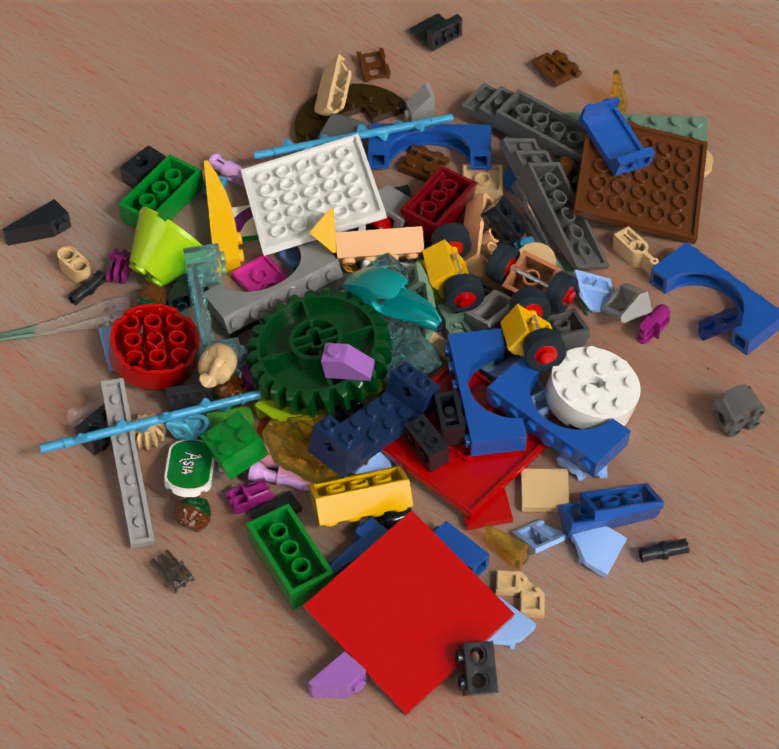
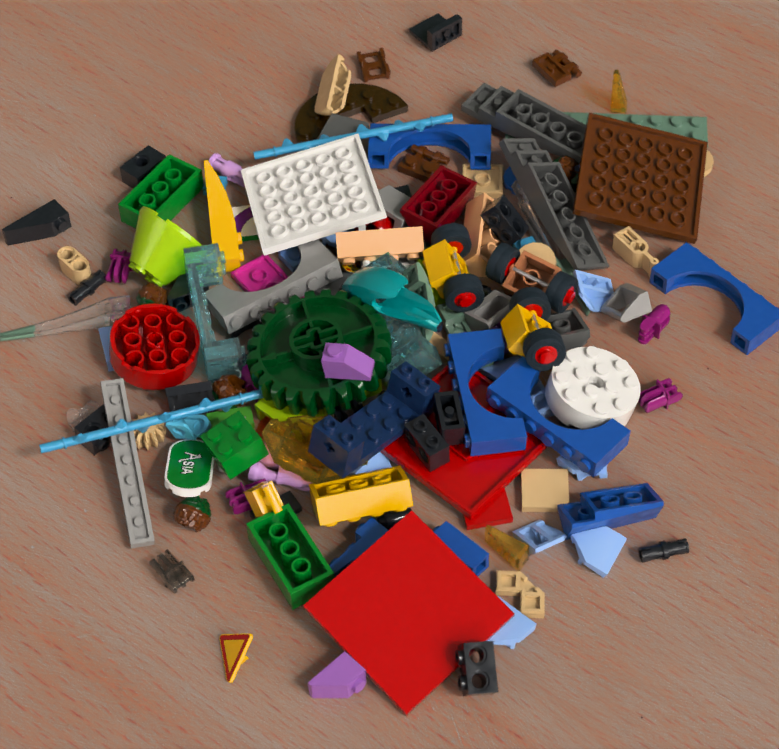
(216, 365): tan piece -> none
(233, 652): none -> piece
(264, 498): none -> yellow brick
(325, 231): yellow slope -> none
(421, 104): light grey slope -> none
(614, 137): blue panel -> none
(659, 395): none -> magenta arm
(720, 323): clear blue plate -> none
(738, 410): dark grey brick -> none

